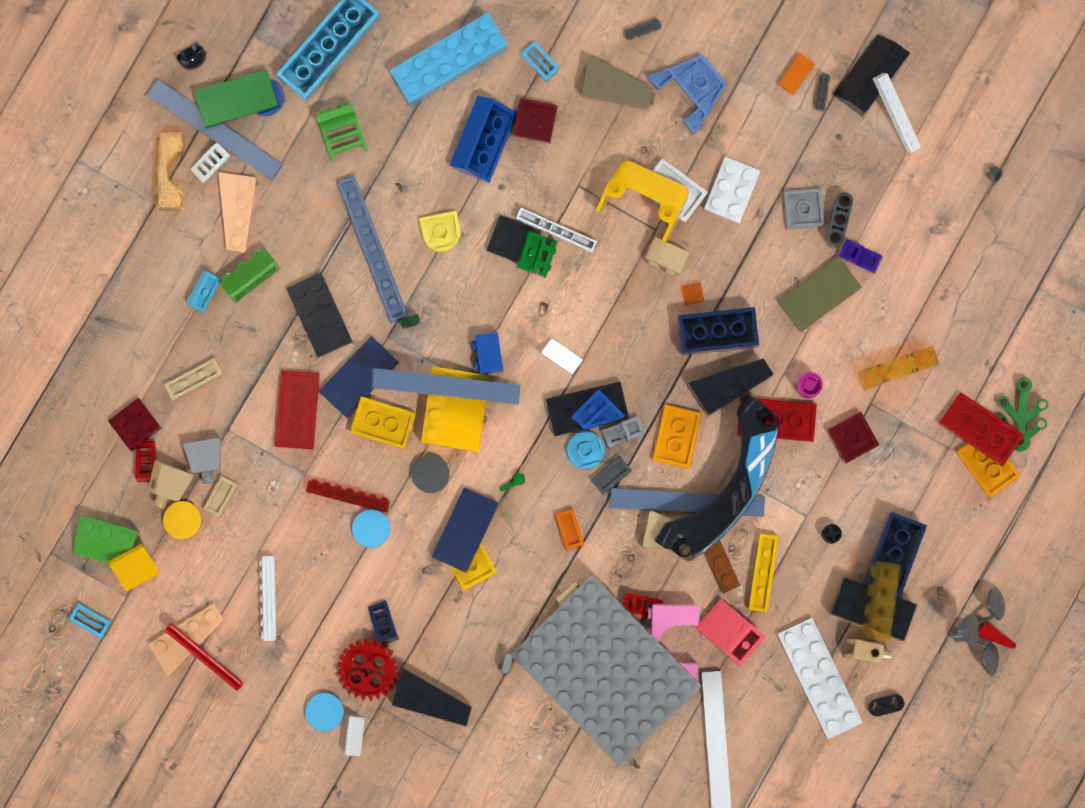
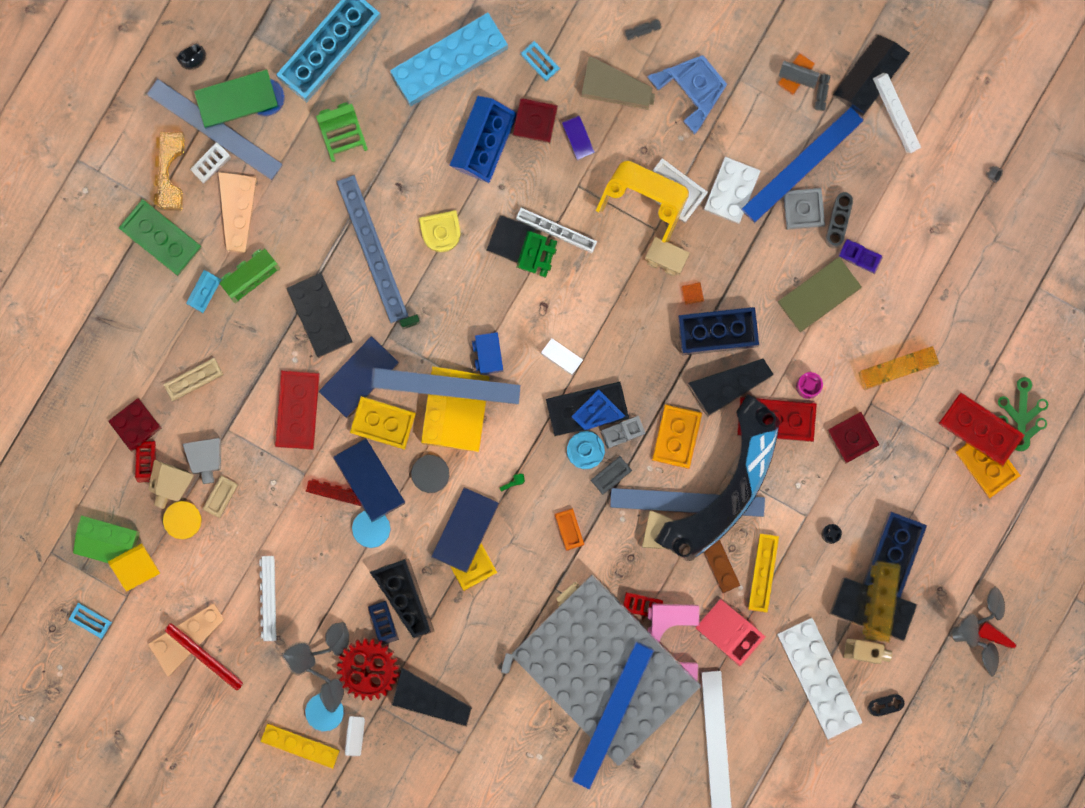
(160, 237): none -> green tile
(300, 746): none -> yellow plate
(301, 660): none -> dark grey plant
(369, 480): none -> dark blue tile
(405, 597): none -> black wedge
(578, 137): none -> dark purple slope
(613, 715): none -> blue tile
(799, 74): none -> dark grey axle
(802, 165): none -> blue tile

